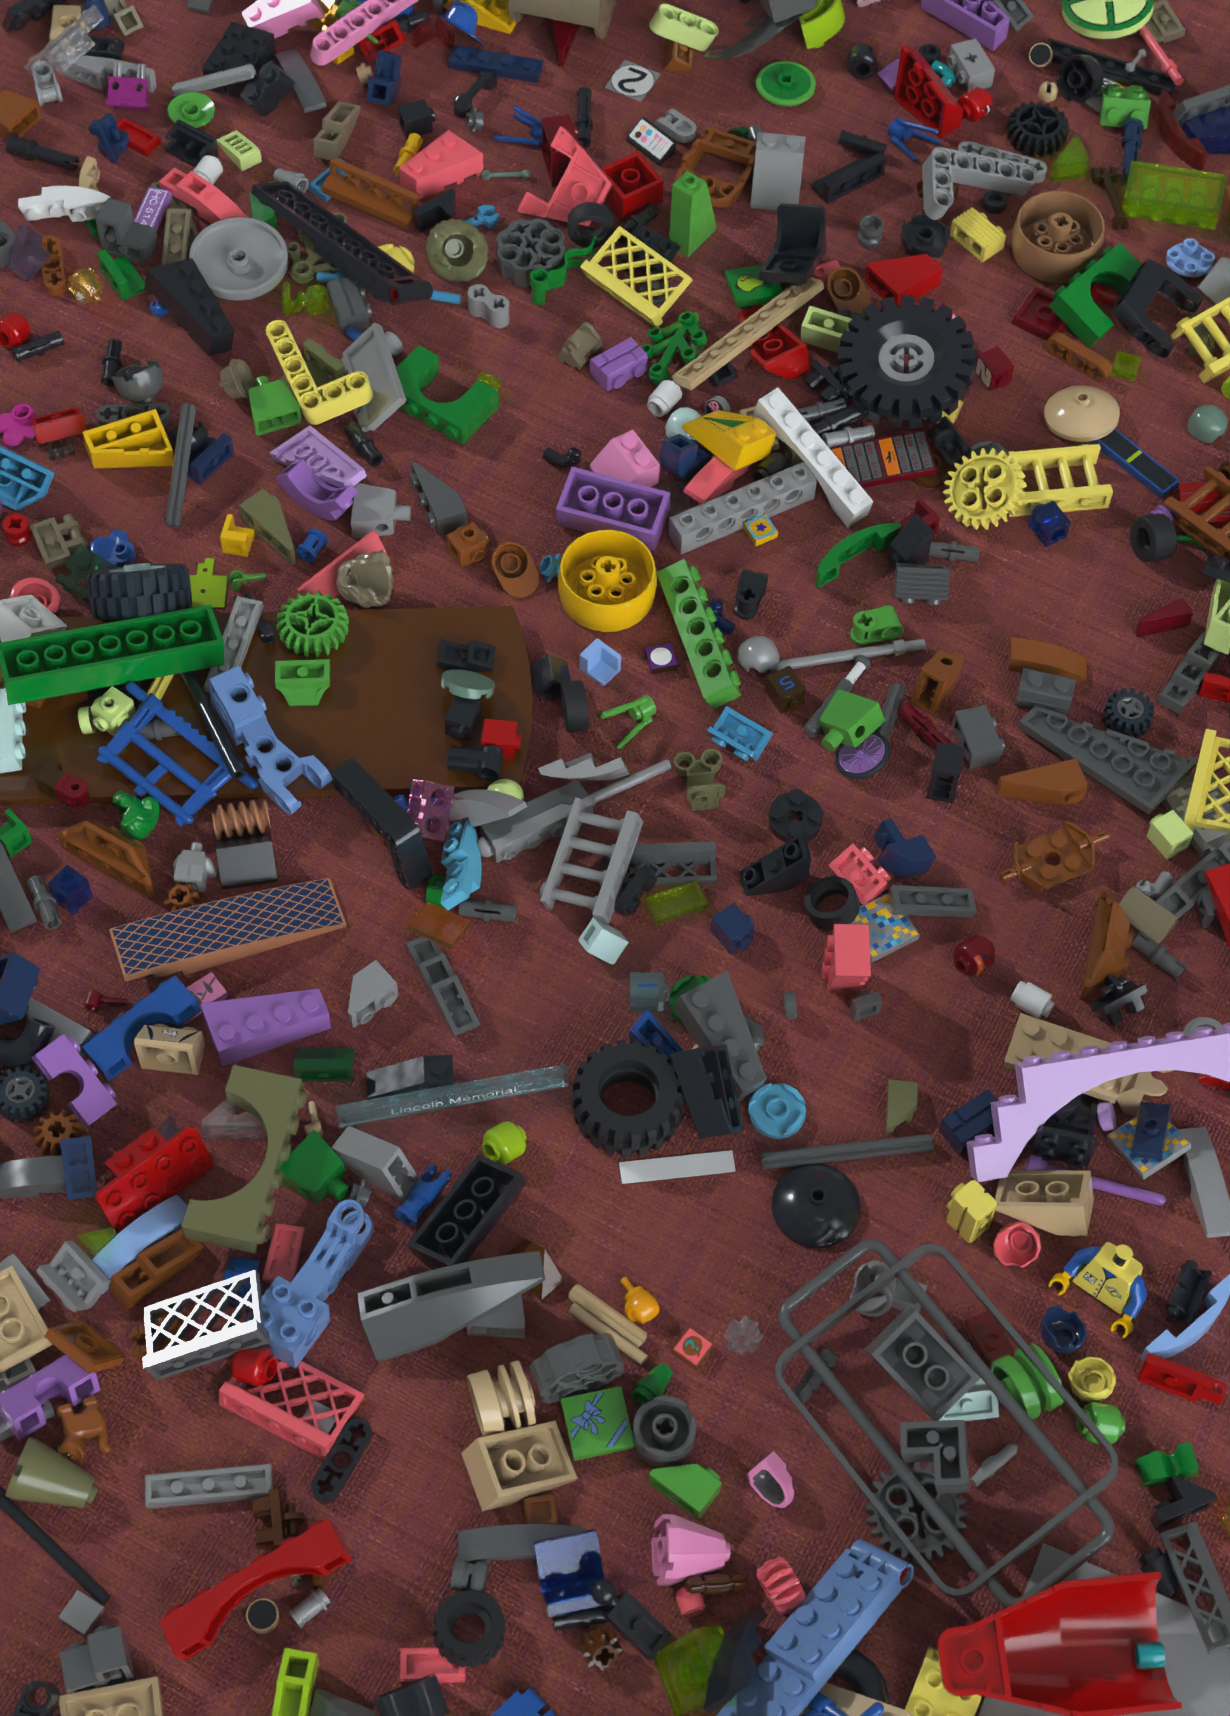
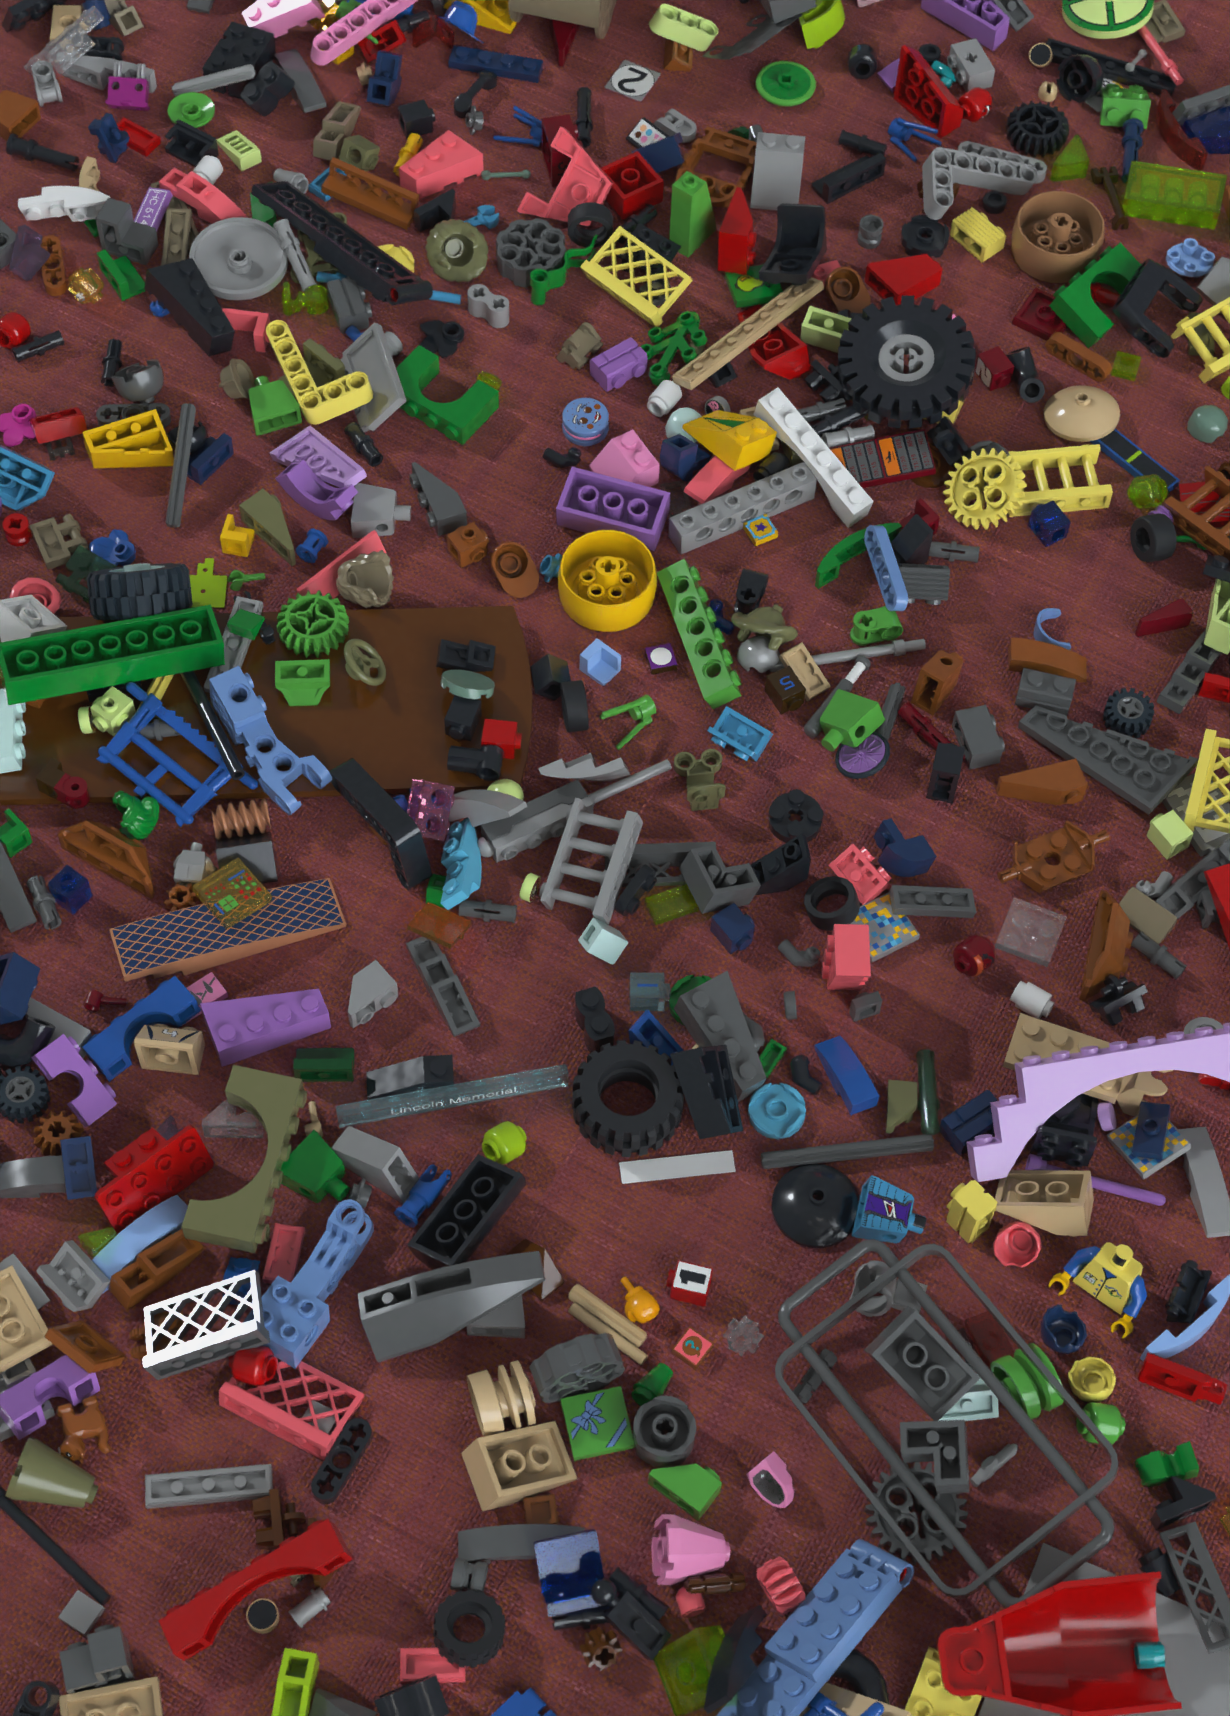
(232, 893): none -> clear yellow tile
(245, 624): none -> green slope
(252, 322): none -> coral bracket
(290, 245): none -> light grey pin
(359, 152): none -> olive brick
(359, 663): none -> olive piece
(442, 337): none -> black plate
(530, 887): none -> yellowish green tile
(585, 421): none -> medium blue head
(593, 1019): none -> black brick
(646, 1599): none -> black pin
(663, 153): none -> dark blue panel
(690, 1283): none -> brick
(716, 885): none -> dark grey brick
(737, 237): none -> red slope
(765, 622): none -> olive piece
(771, 1056): none -> green piece
(799, 958): none -> dark grey arm
(800, 1074): none -> black arm
(806, 670): none -> tan plate
(847, 1075): none -> blue slope
(885, 1213): none -> dark azure torso
(886, 568): none -> medium blue beam
(928, 1102): none -> clear green pin
(1026, 375): none -> black cylinder
(1030, 932): none -> clear plate
(1039, 633): none -> medium blue helmet
(1147, 491): none -> clear neon green head

